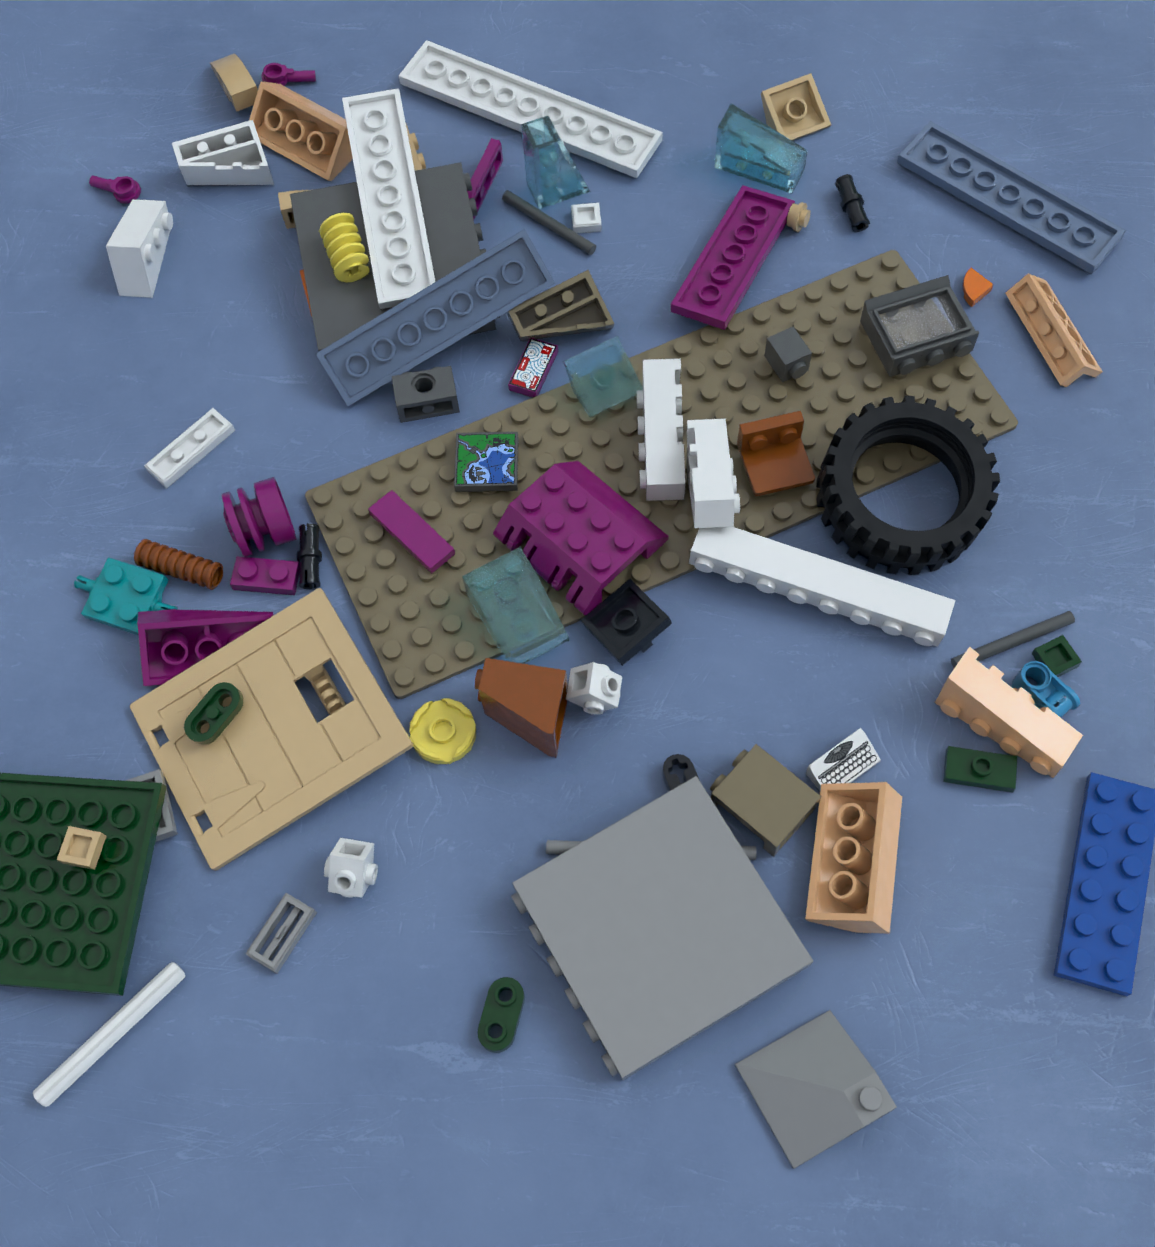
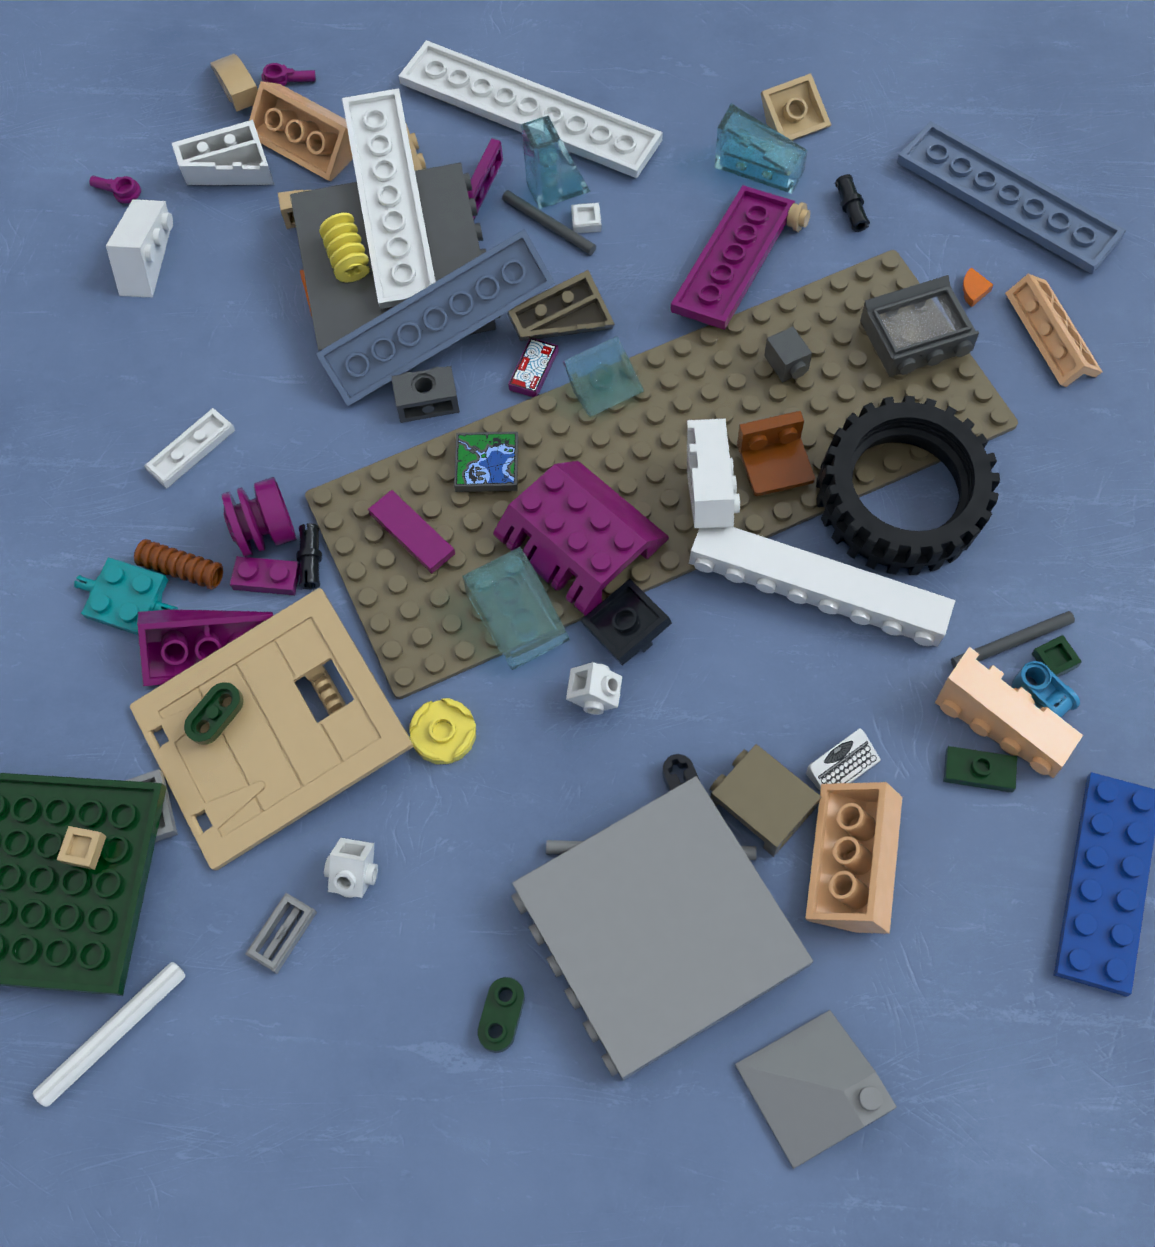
(525, 700): dark orange slope -> none
(661, 430): white wedge -> none

